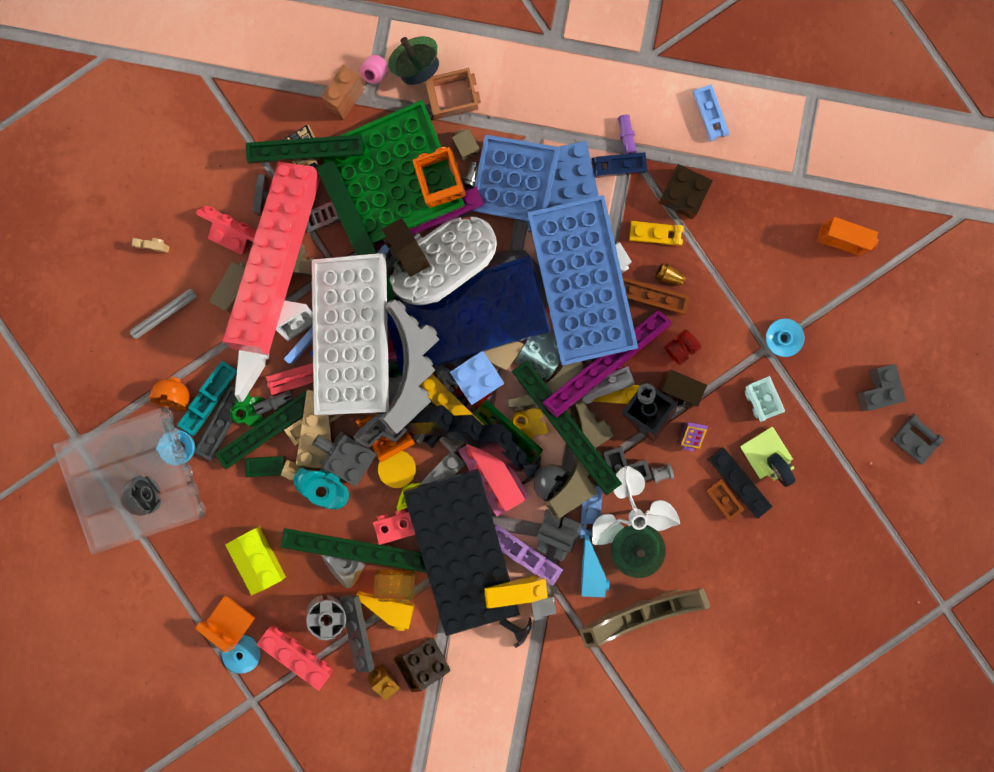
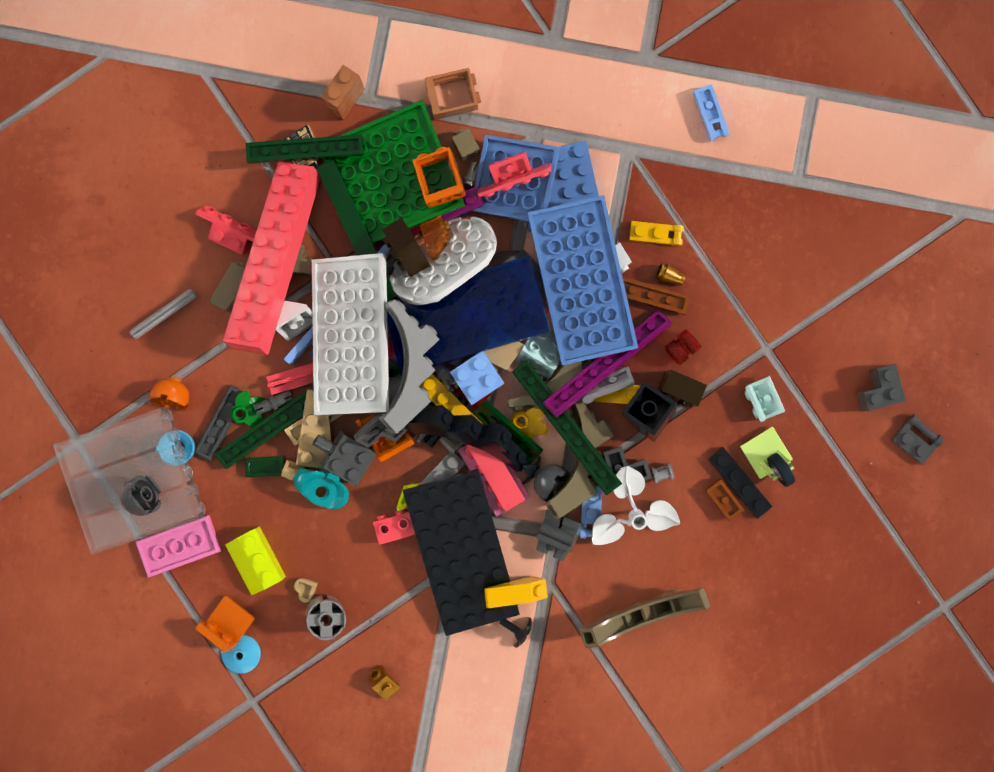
(154, 245): tan plate -> none
(178, 546): none -> bright pink tile
(207, 399): teal slope -> none
(248, 370): white slope -> none
(260, 194): dark grey plate -> none
(295, 657): coral brick -> none
(305, 588): none -> tan tile
(331, 220): light grey slope -> none
(344, 570): light grey hat -> none
(352, 550): dark green tile -> none
(357, 633): dark grey plate -> none
(374, 69): bright pink head -> none
(392, 612): yellow slope -> none
(394, 585): clear yellow brick -> none
(397, 470): yellow tile -> none
(414, 60): clear green piece -> none
(422, 665): dark brown bracket -> none
(435, 235): none -> clear orange slope
(511, 172): none -> coral bracket
(528, 556): lavender slope -> none
(543, 607): light grey panel -> none
(593, 576): medium azure slope -> none
(620, 164): dark blue plate -> none
(627, 134): medium lavender pin -> none
(638, 551): clear green piece -> none
(649, 388): dark grey bush -> none
(685, 191): dark brown brick -> none
(691, 435): medium lavender slope -> none
(794, 337): medium azure dish -> none
(848, 236): orange window -> none

